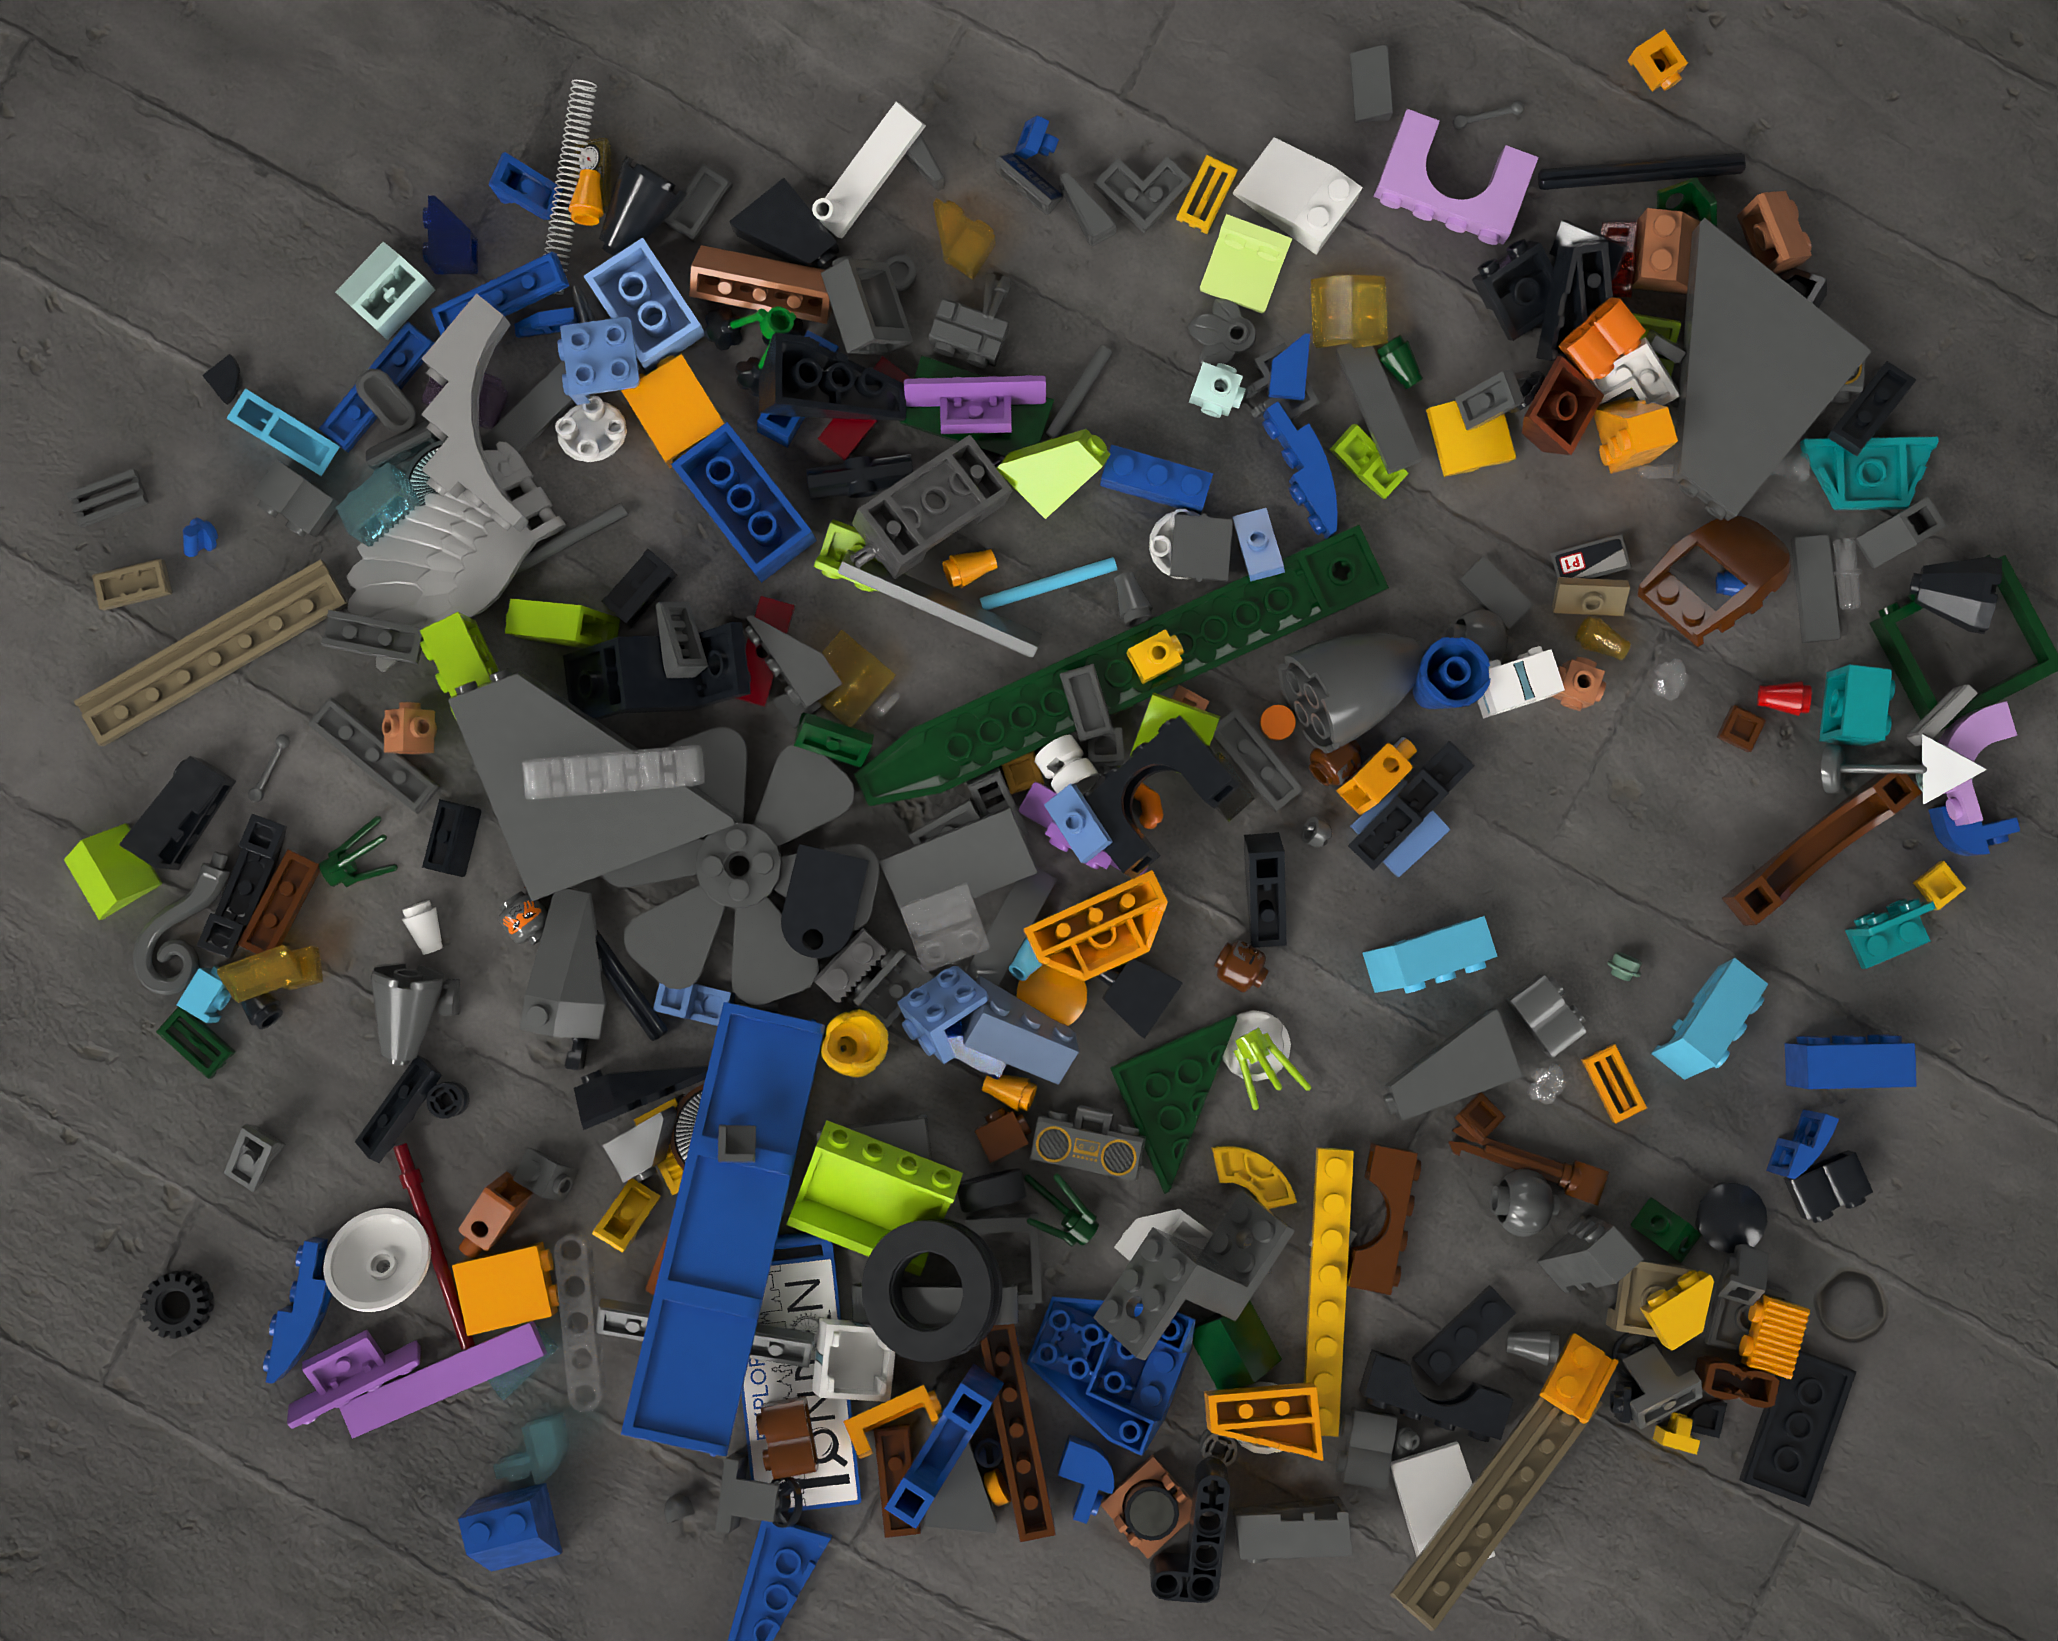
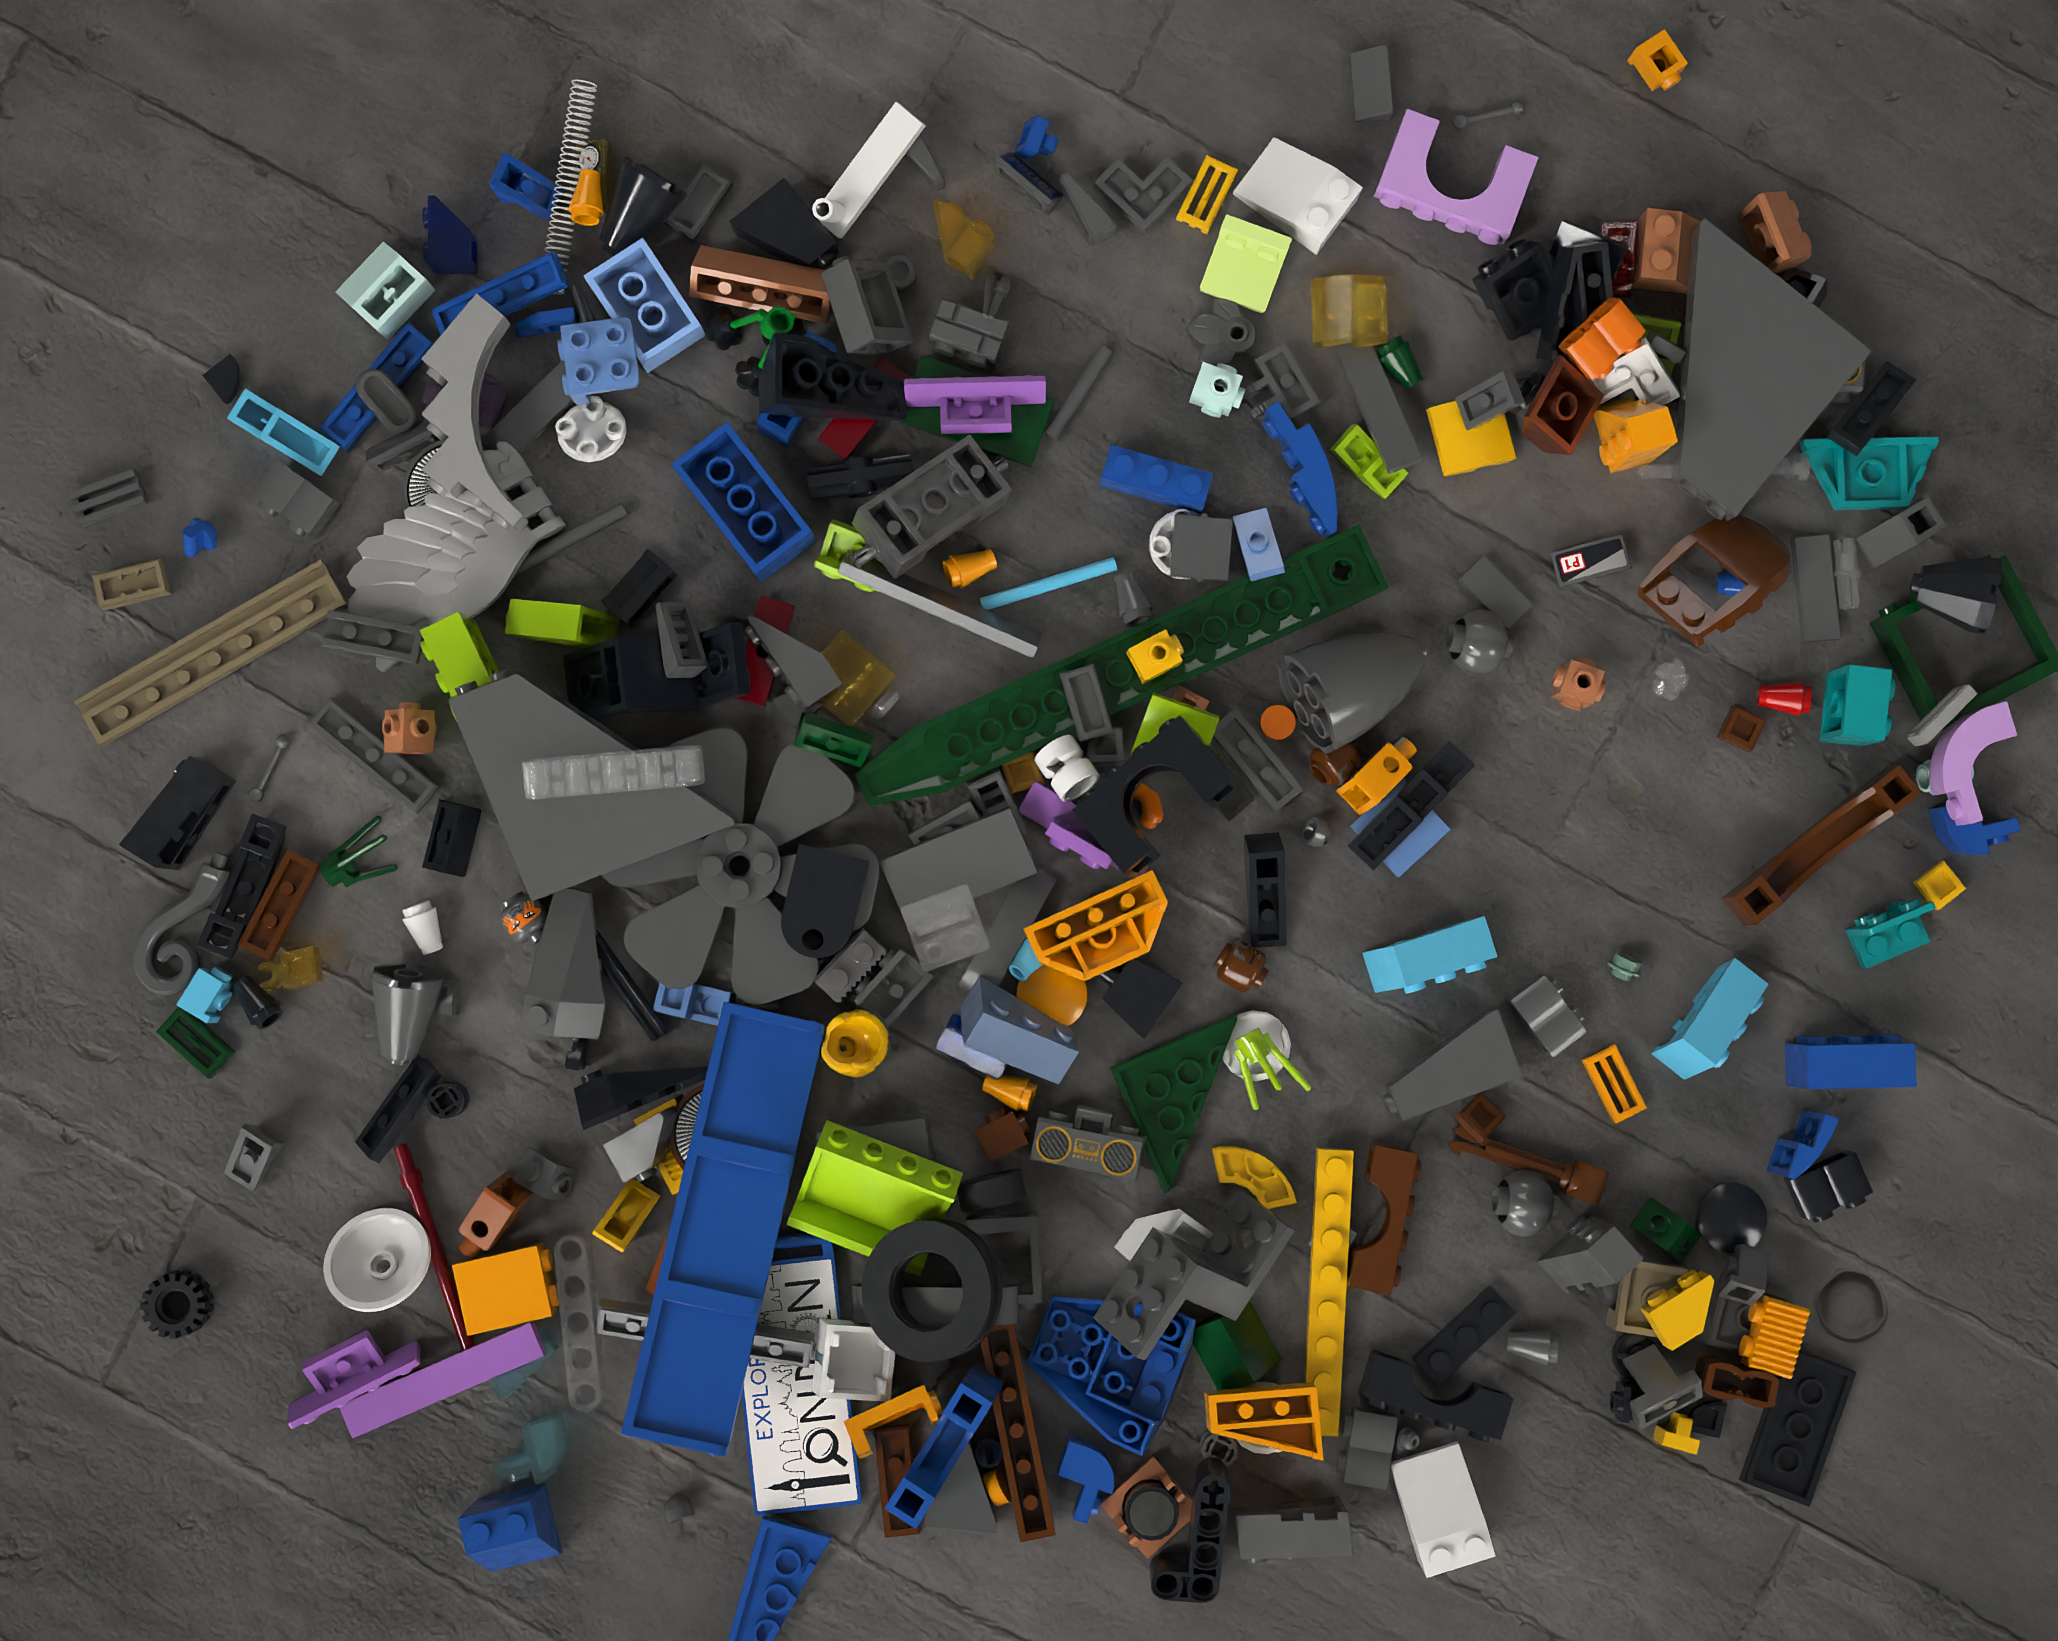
(110, 873): lime slope -> none
(261, 973): clear yellow slope -> none
(297, 1325): blue slope -> none
(378, 504): clear light blue brick -> none
(673, 408): light orange brick -> none
(736, 1143): dark grey panel -> none
(754, 1498): dark grey piece -> none
(788, 1437): reddish brown brick -> none
(937, 1007): medium blue bracket -> none
(1054, 468): slope -> none
(1078, 823): medium blue plate -> none
(1078, 1225): dark green plant -> none
(1290, 371): blue tile -> none
(1451, 674): blue cone -> none
(1487, 1512): dark tan plate -> none
(1521, 682): white container -> none
(1547, 1084): clear plant -> none
(1578, 1378): light orange plate -> none
(1590, 596): dark tan plate -> none
(1601, 638): clear yellow cone -> none
(1641, 171): black axle -> none
(1694, 199): dark green bracket -> none
(1940, 768): piece -> none

